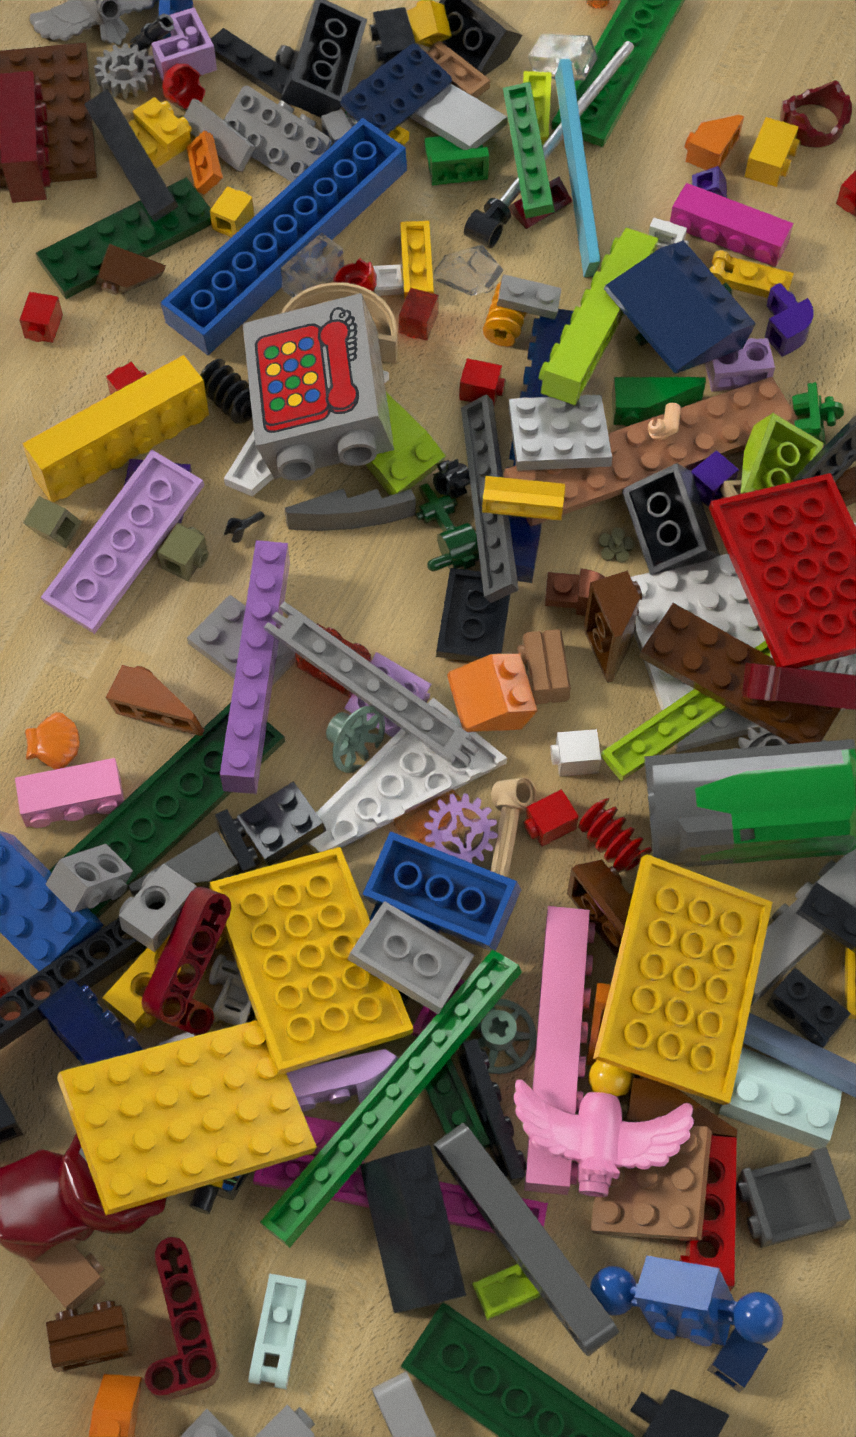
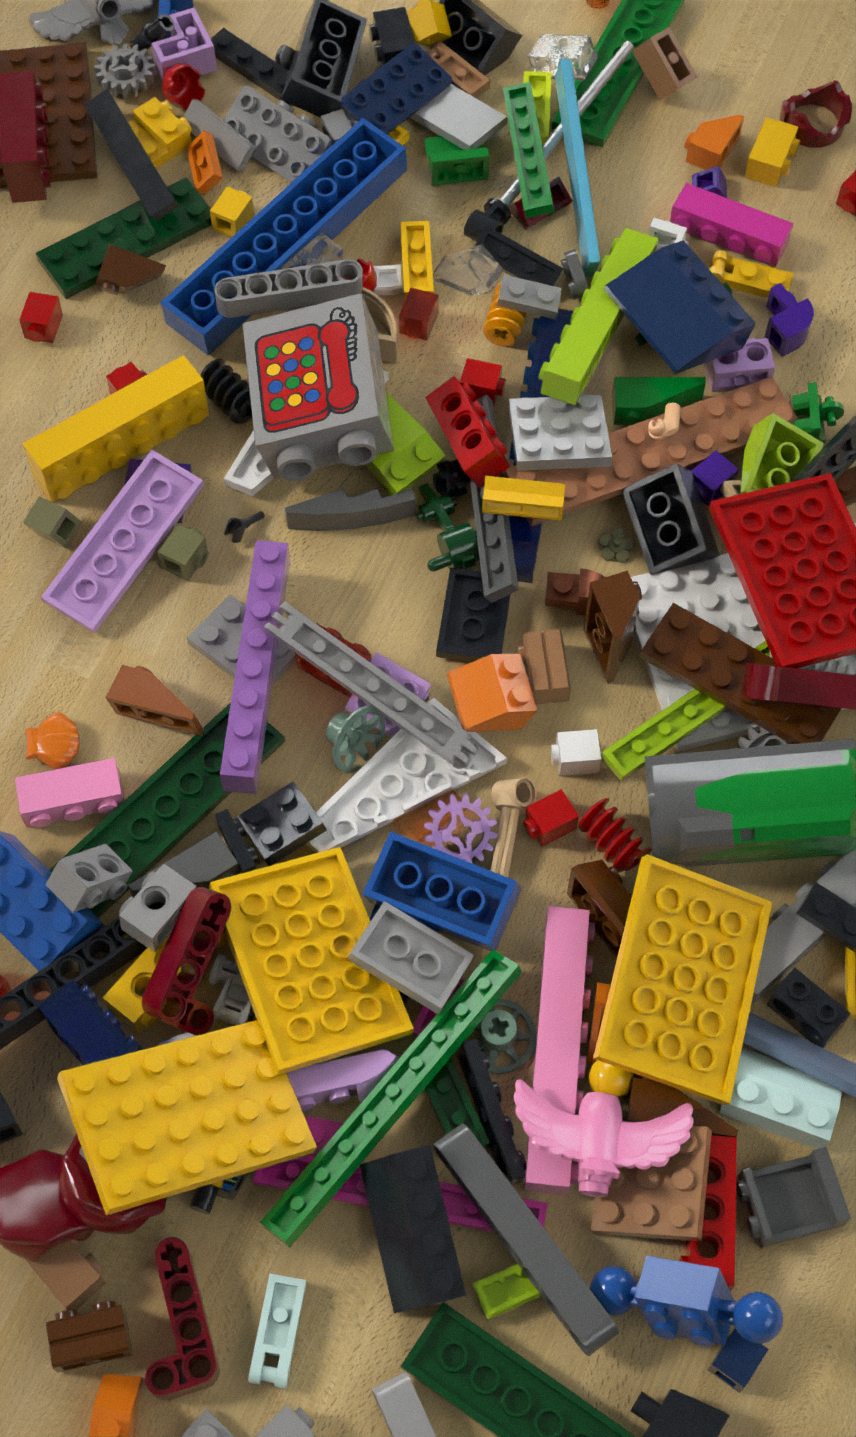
(275, 295): none -> light grey beam
(468, 431): none -> red brick
(517, 259): none -> black plate
(572, 267): none -> dark grey plate
(664, 63): none -> medium nougat brick

